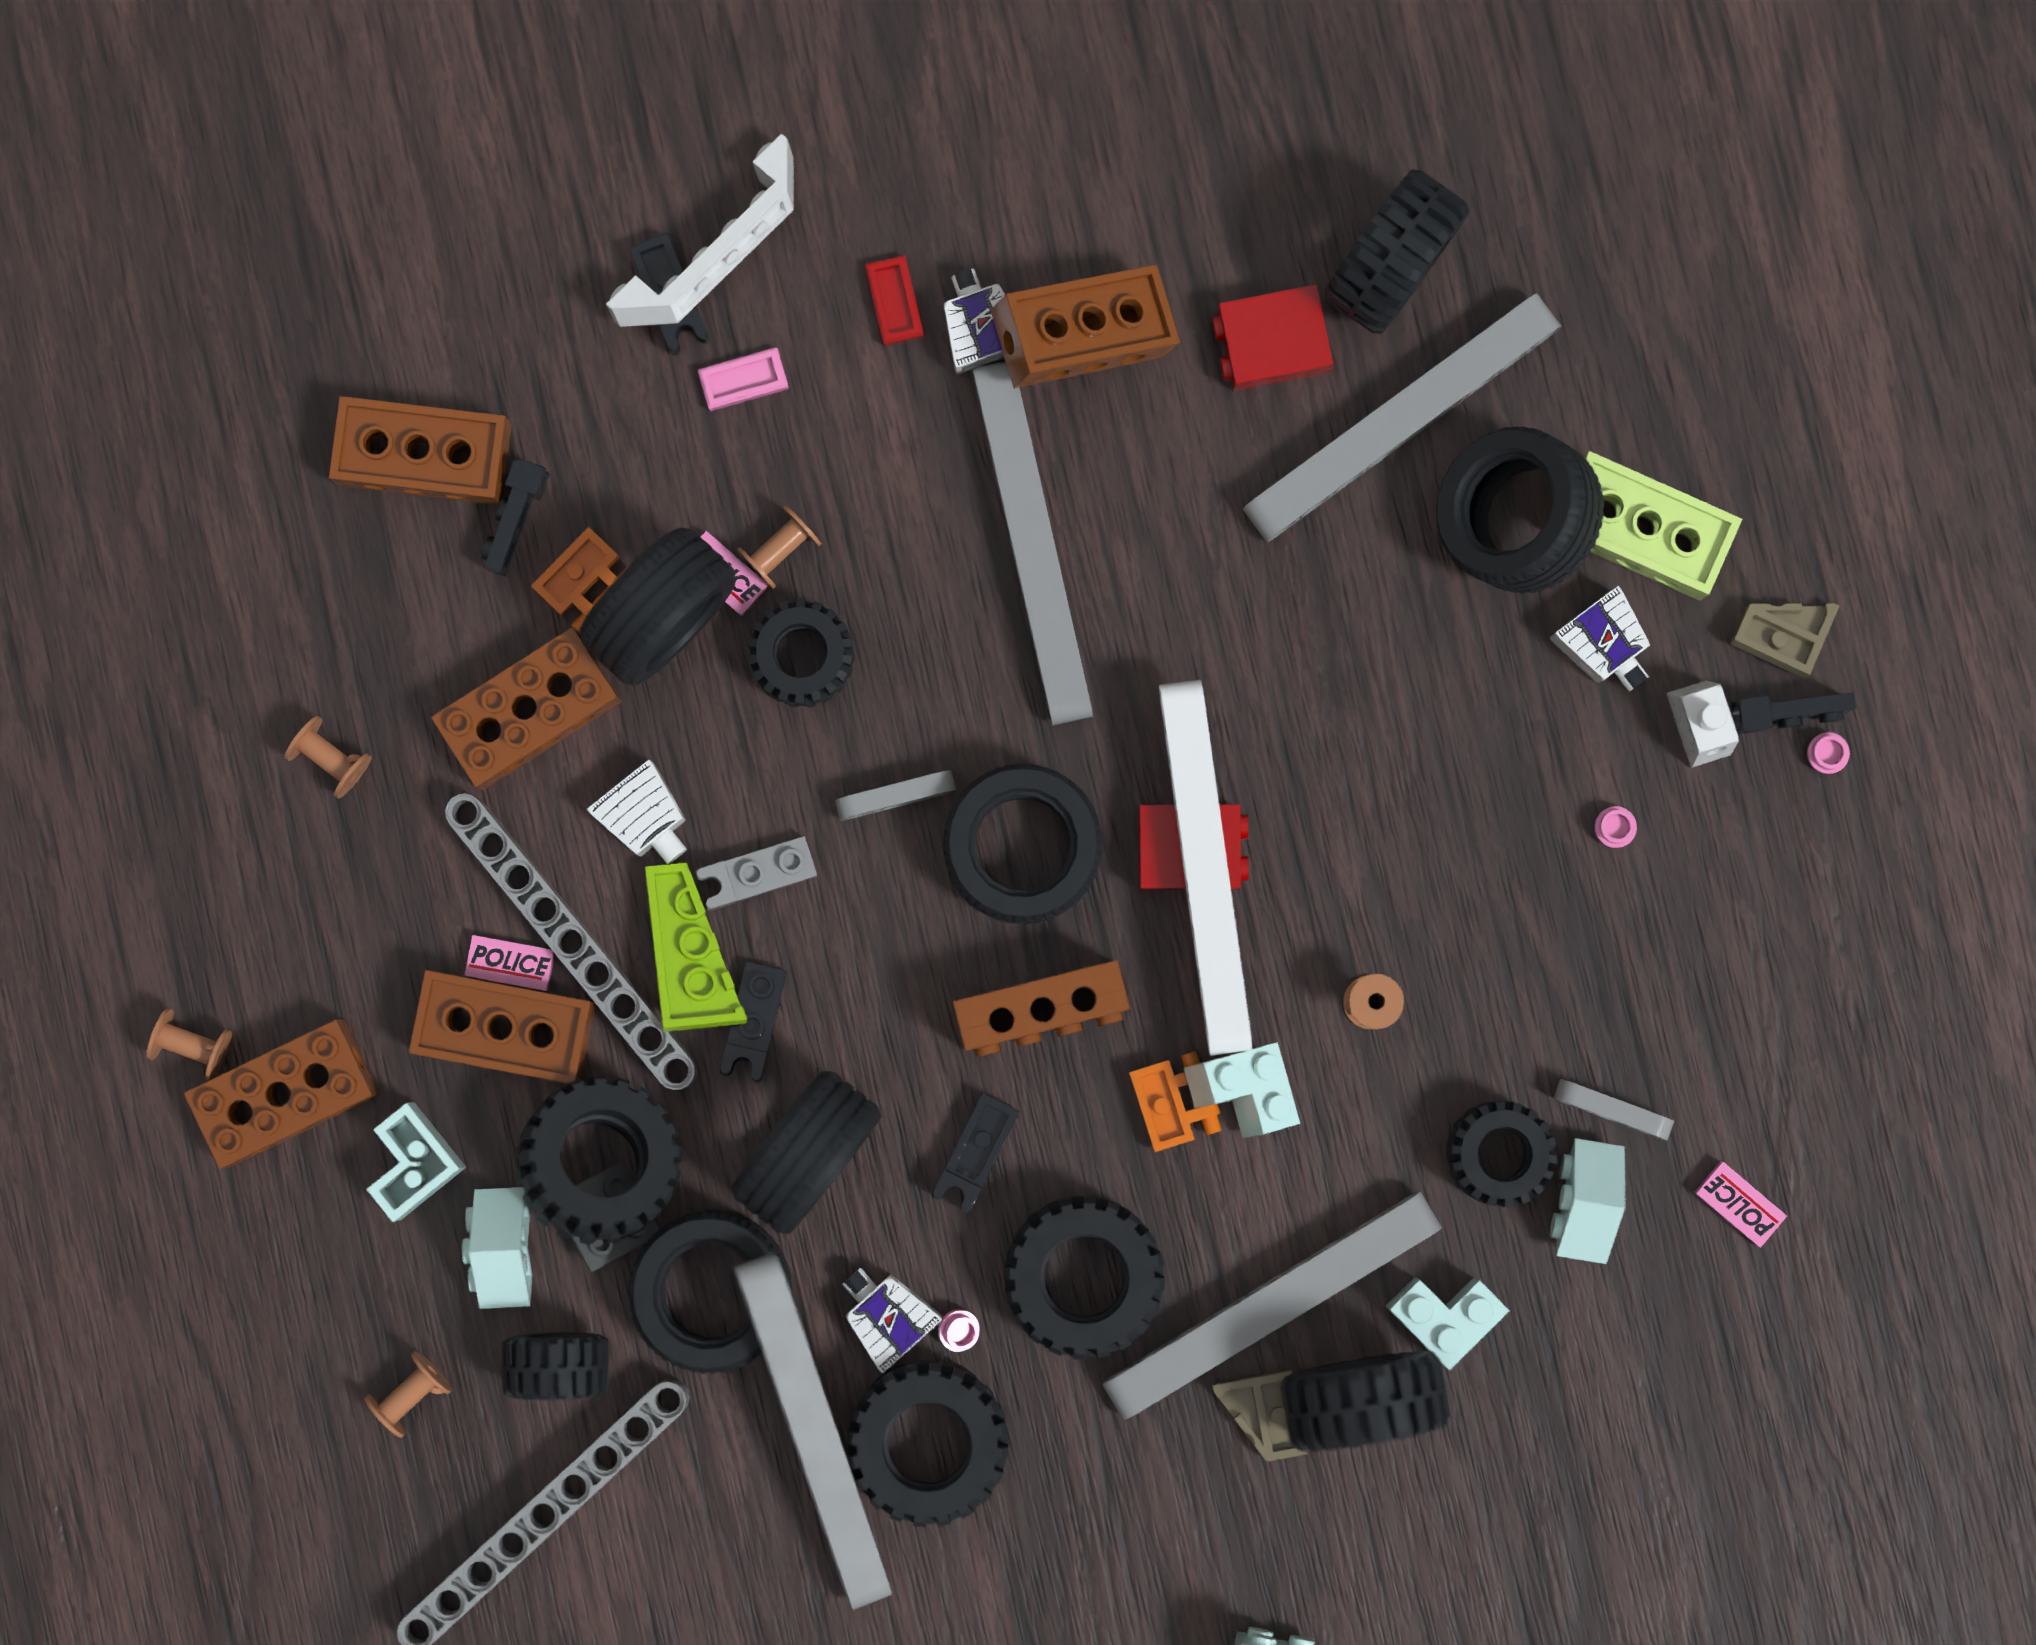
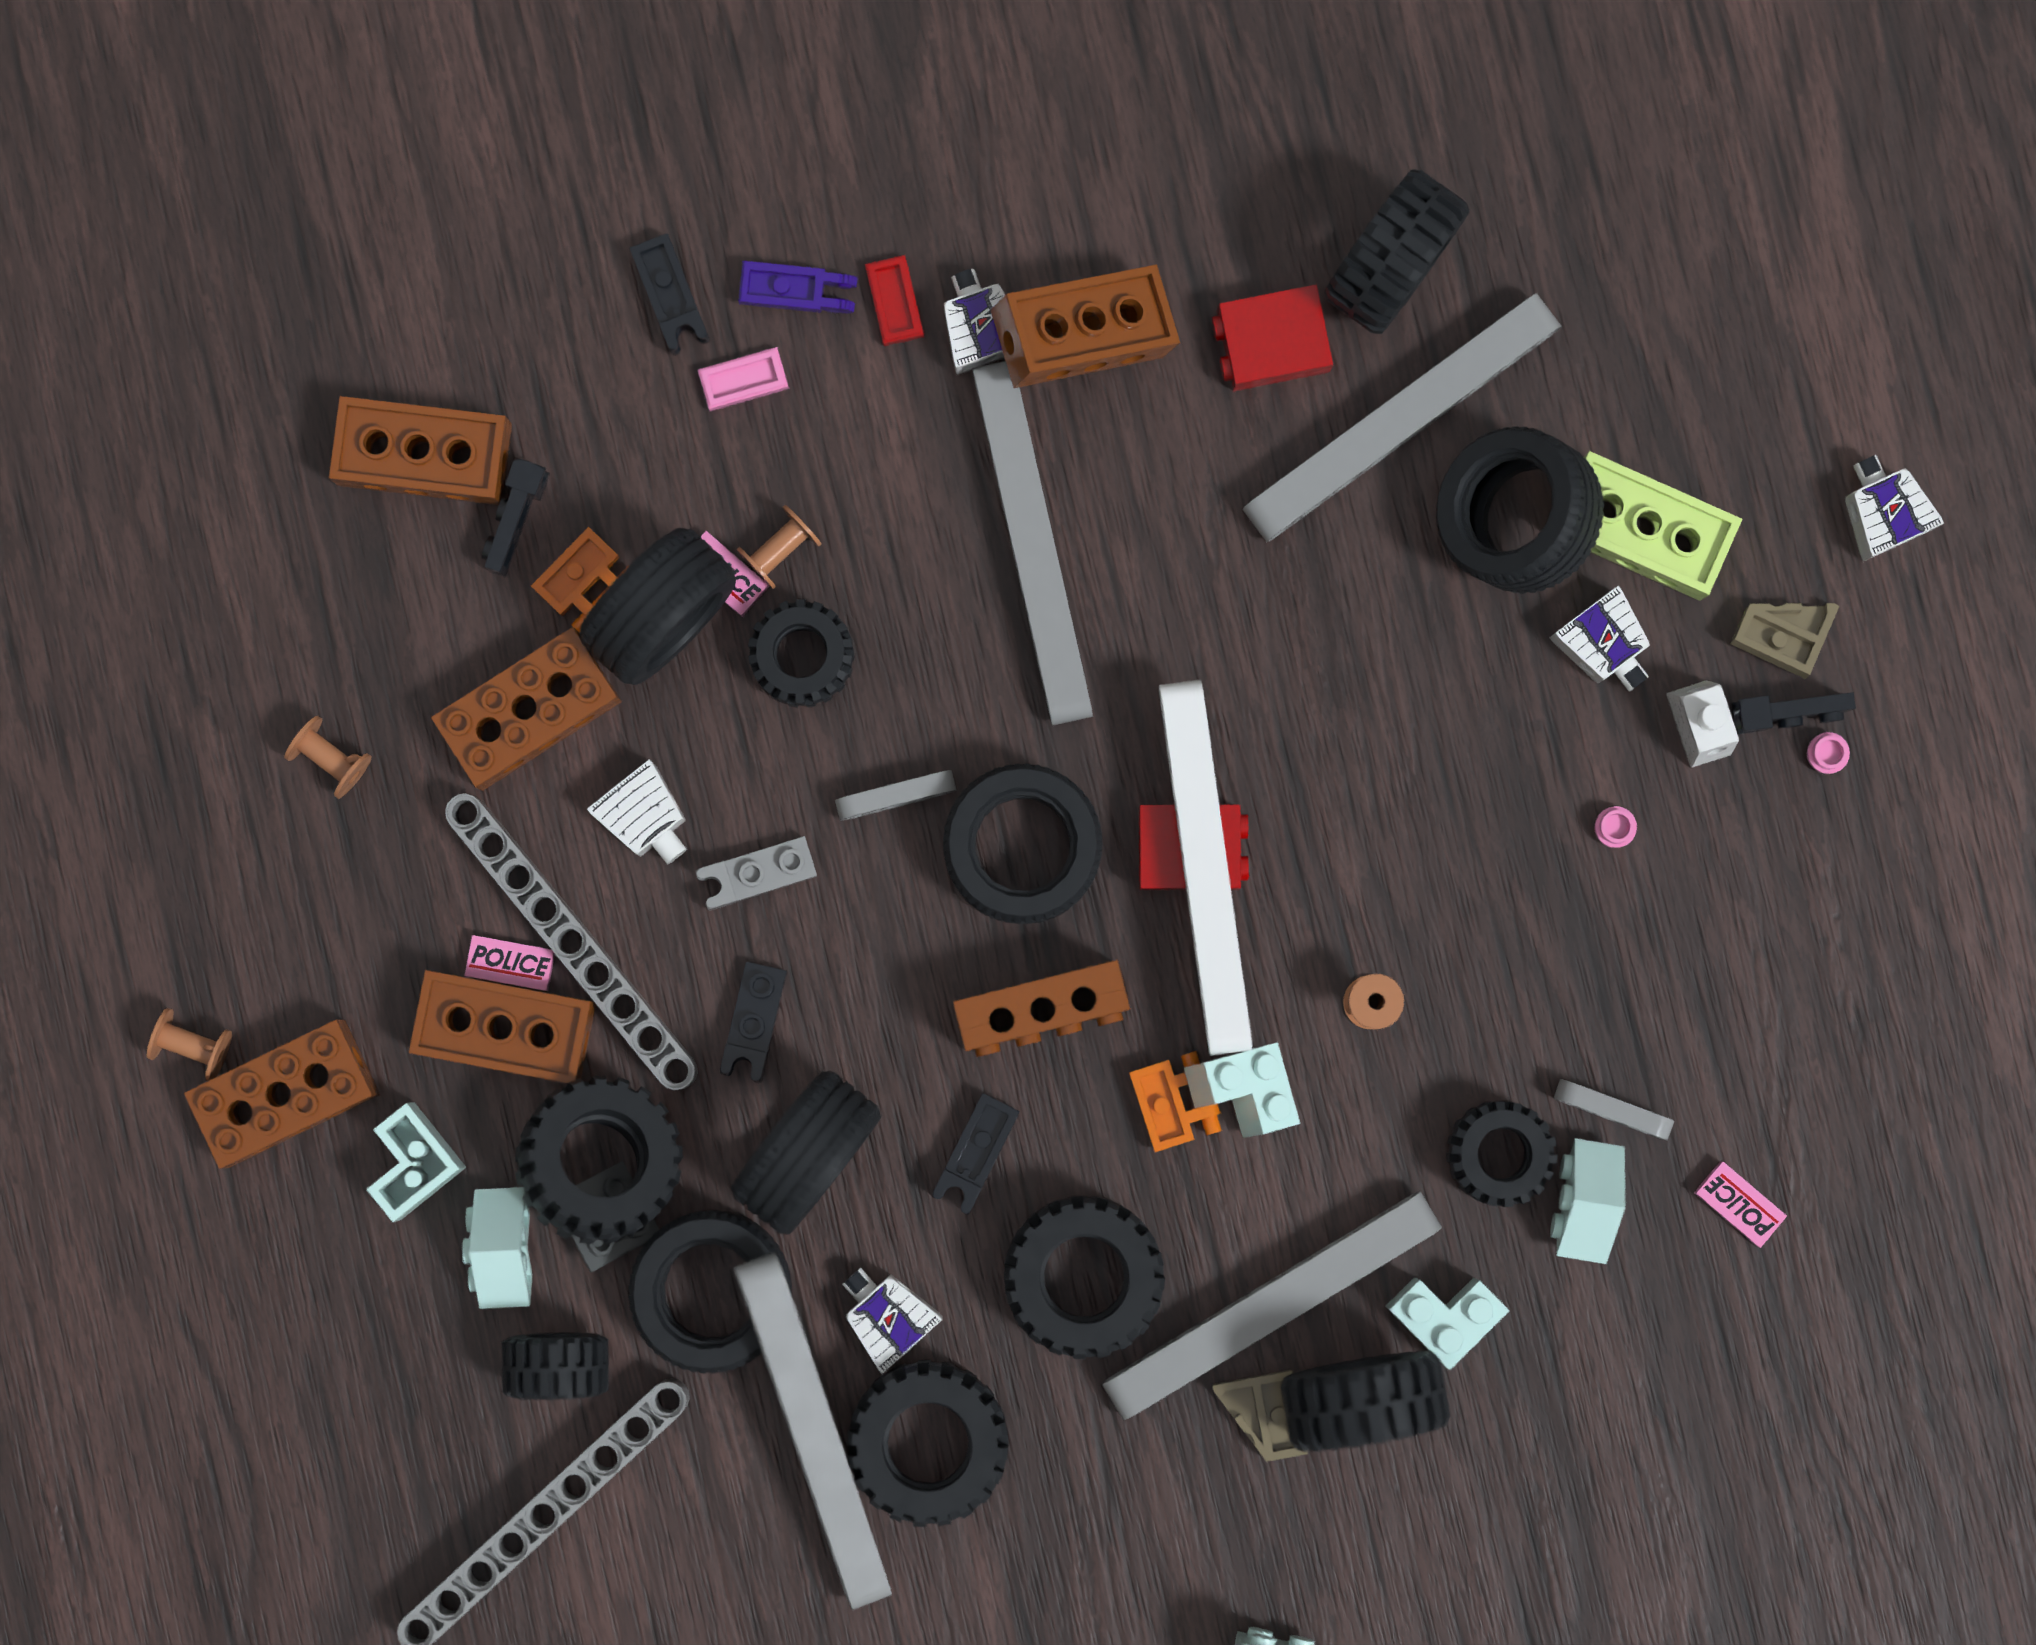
(408, 1394): nougat piece -> none
(639, 305): white slope -> none
(689, 967): lime wing -> none
(792, 287): none -> dark purple hinge
(958, 1330): plate -> none
(1888, 509): none -> torso

